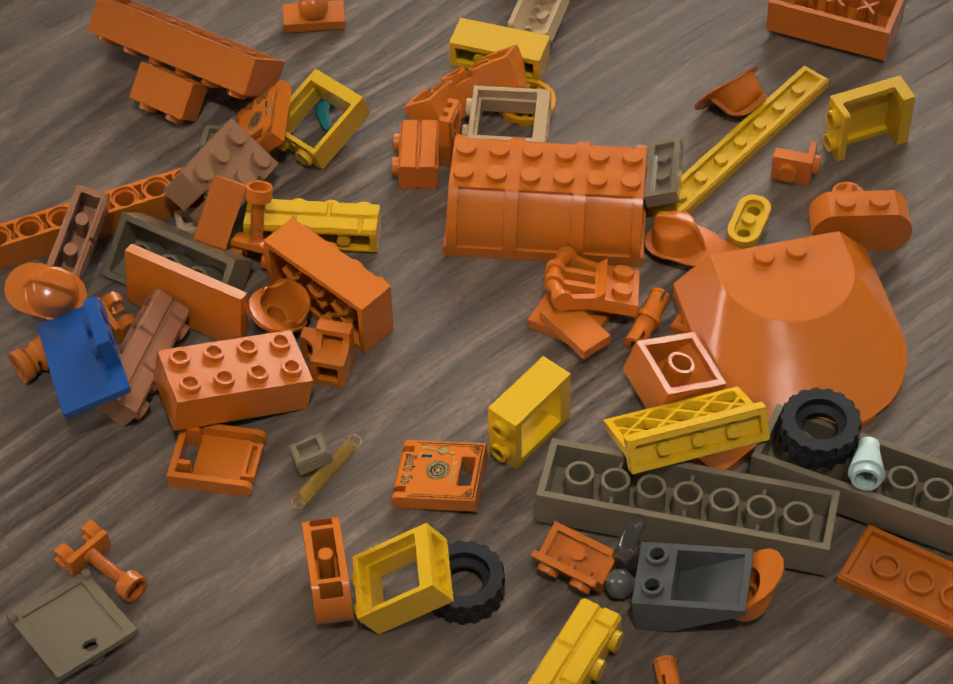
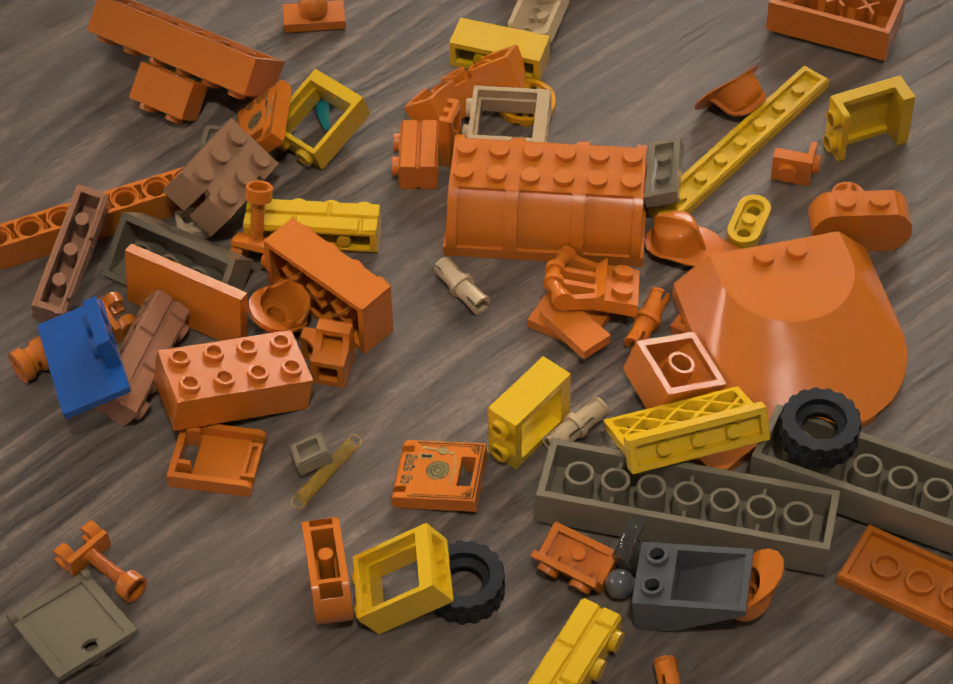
(44, 290): orange piece -> none
(220, 212): orange tile -> none
(461, 285): none -> tan pin
(577, 424): none -> tan pin
(867, 465): light aqua cone -> none

